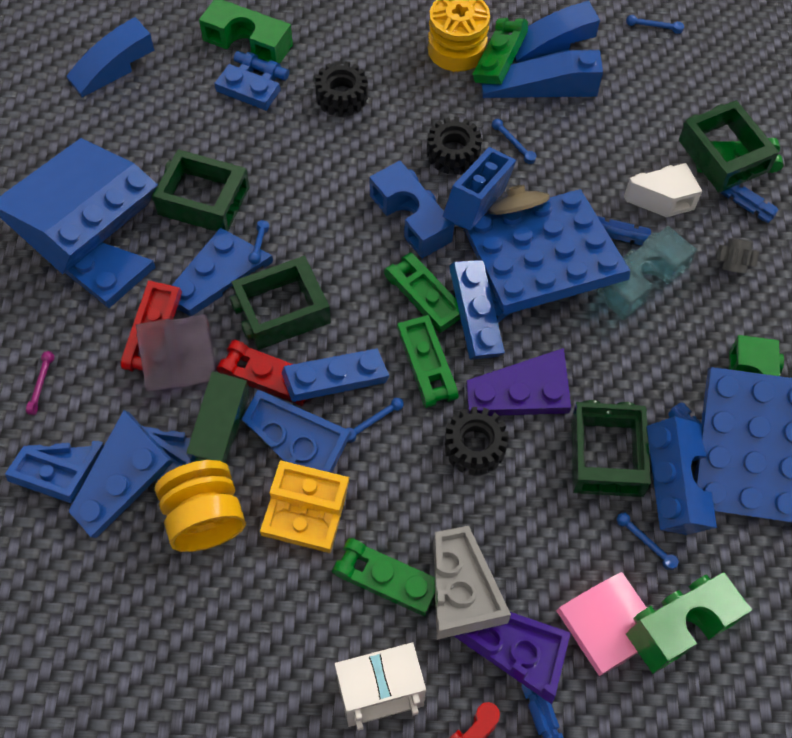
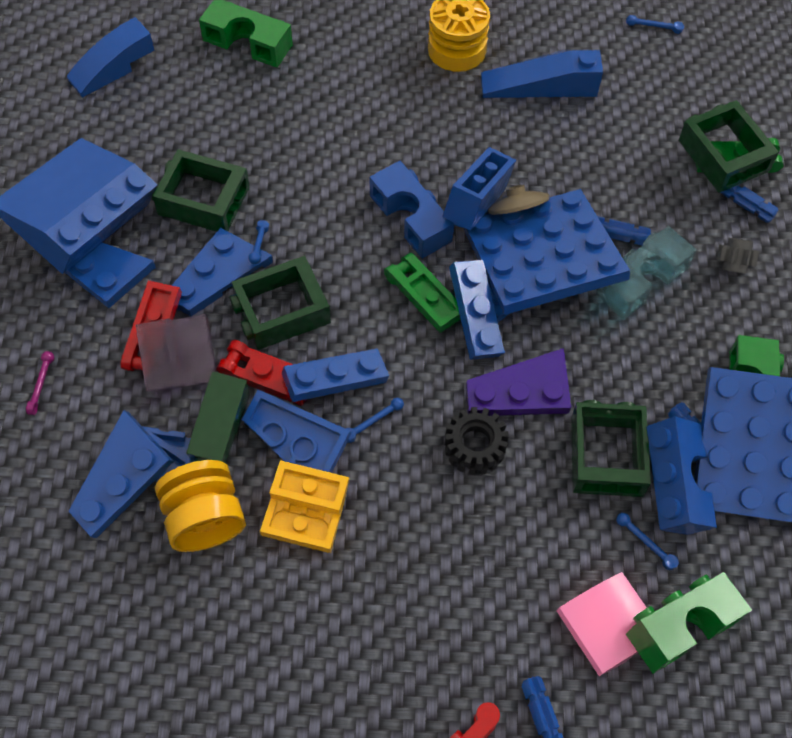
(54, 469): blue wing -> none
(248, 86): blue plate -> none
(341, 76): black tyre -> none
(381, 684): white container -> none
(386, 577): green plate -> none
(427, 360): green plate -> none
(453, 132): black tyre -> none
(464, 586): light grey wing -> none
(500, 51): green plate -> none
(525, 651): dark purple wing -> none
(529, 156): blue hinge -> none
(558, 31): blue slope -> none
(665, 191): white slope -> none

